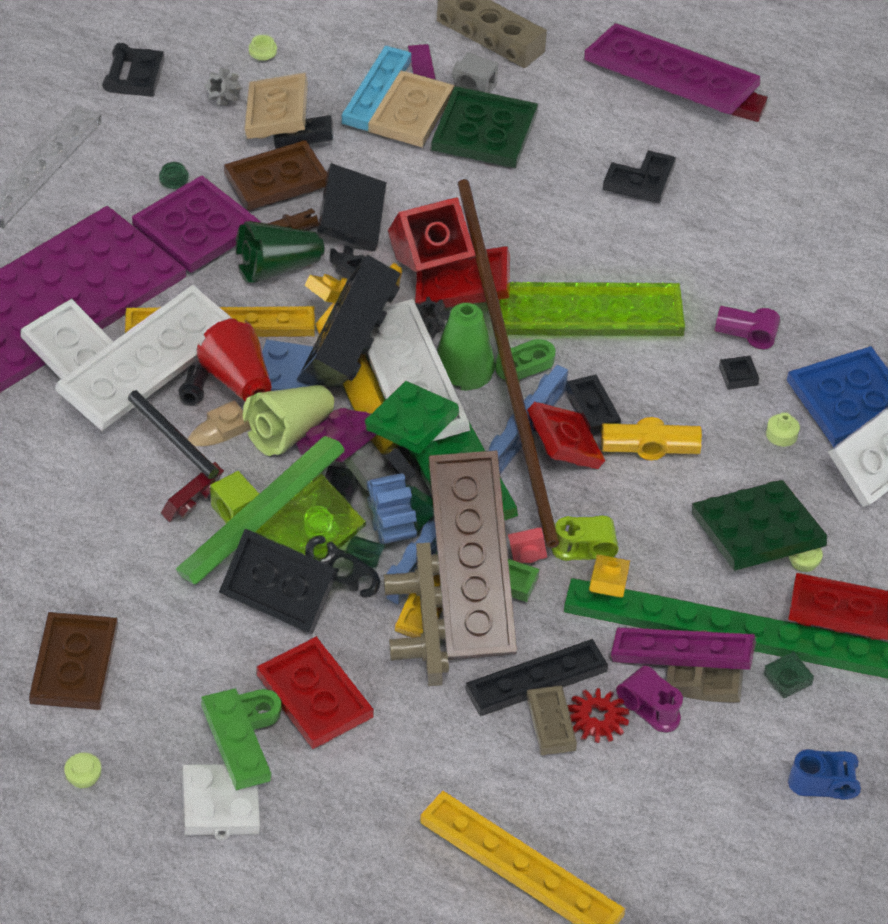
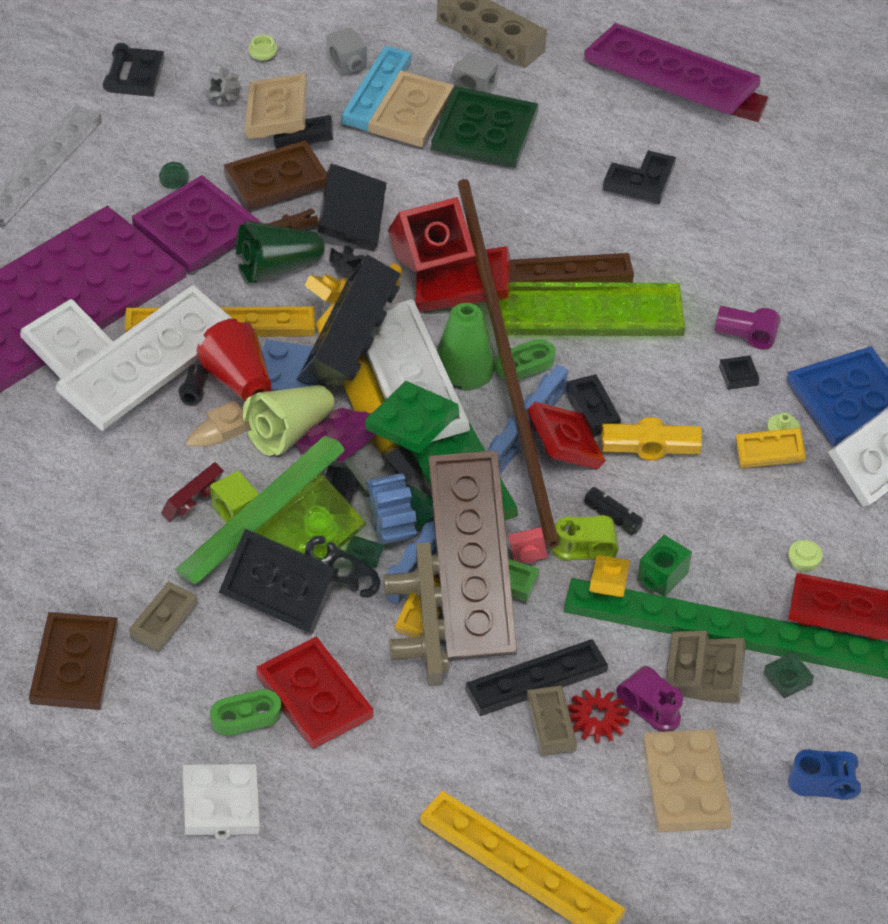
(83, 770): yellowish green plate -> none
(163, 616): none -> dark tan plate
(173, 434): black bar -> none
(236, 739): bright green plate -> none
(346, 51): none -> light grey brick
(421, 60): magenta sticker -> none
(433, 309): black gear -> none
(580, 268): none -> reddish brown plate
(614, 510): none -> black axle
(664, 565): none -> green brick
(683, 648): magenta tile -> none
(686, 780): none -> tan plate
(759, 524): dark green plate -> none
(770, 448): none -> yellow plate

